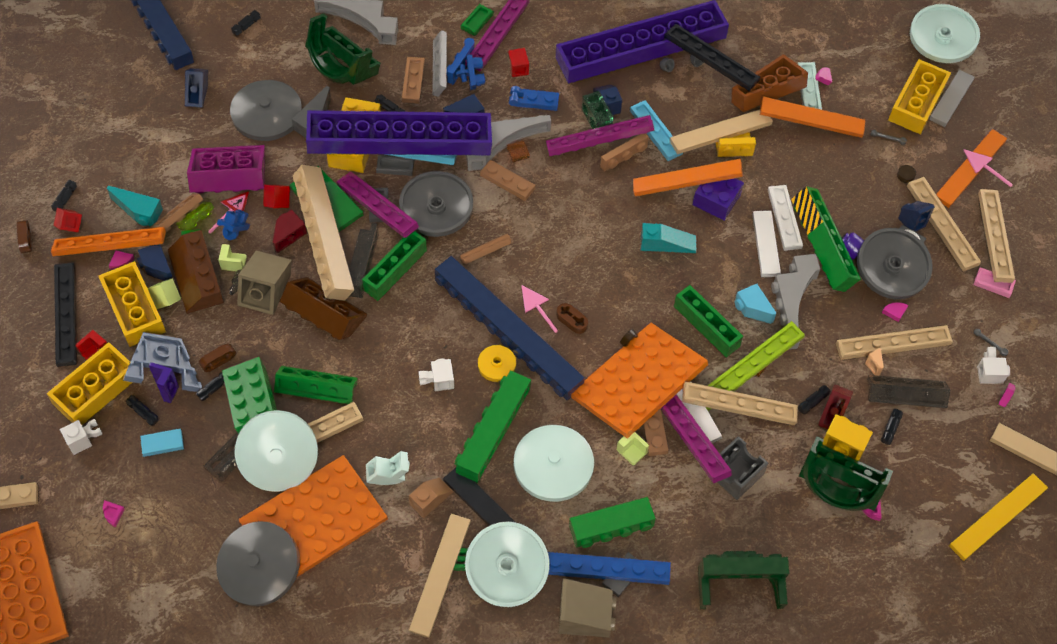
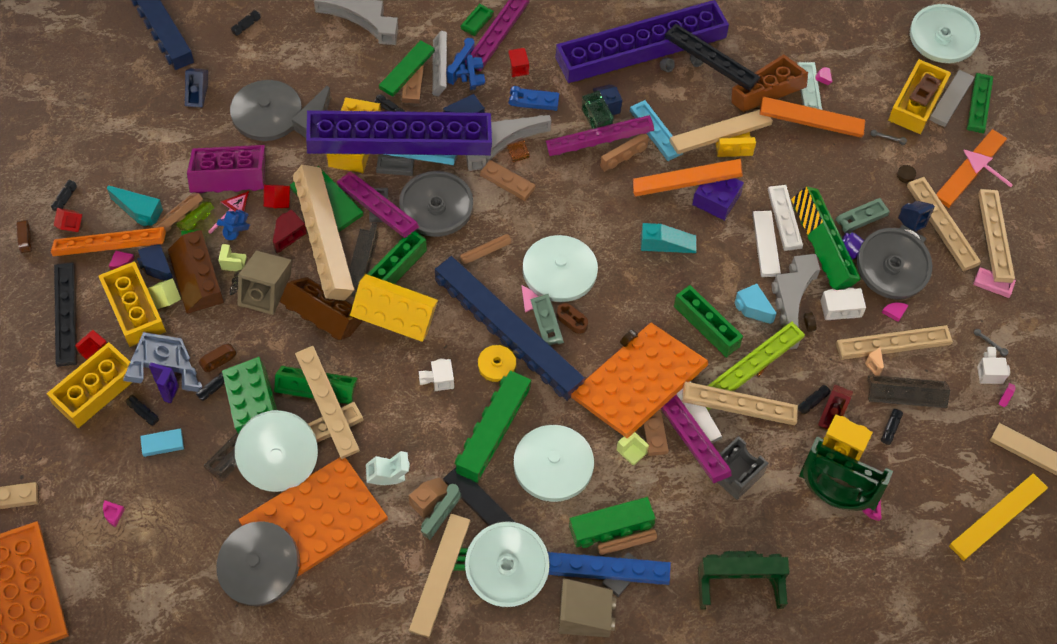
(77, 436): white brick -> none
(322, 39): dark green piece -> none
(327, 402): none -> tan plate
(393, 307): none -> yellow brick
(406, 68): none -> green tile
(441, 511): none -> sand green plate
(546, 319): none -> sand green plate
(560, 268): none -> light aqua dish
(627, 541): none -> medium nougat axle
(810, 322): none -> dark brown tile
(843, 304): none -> white brick
(862, 215): none -> sand green plate
(925, 90): none -> reddish brown slope
(980, 103): none -> green tile

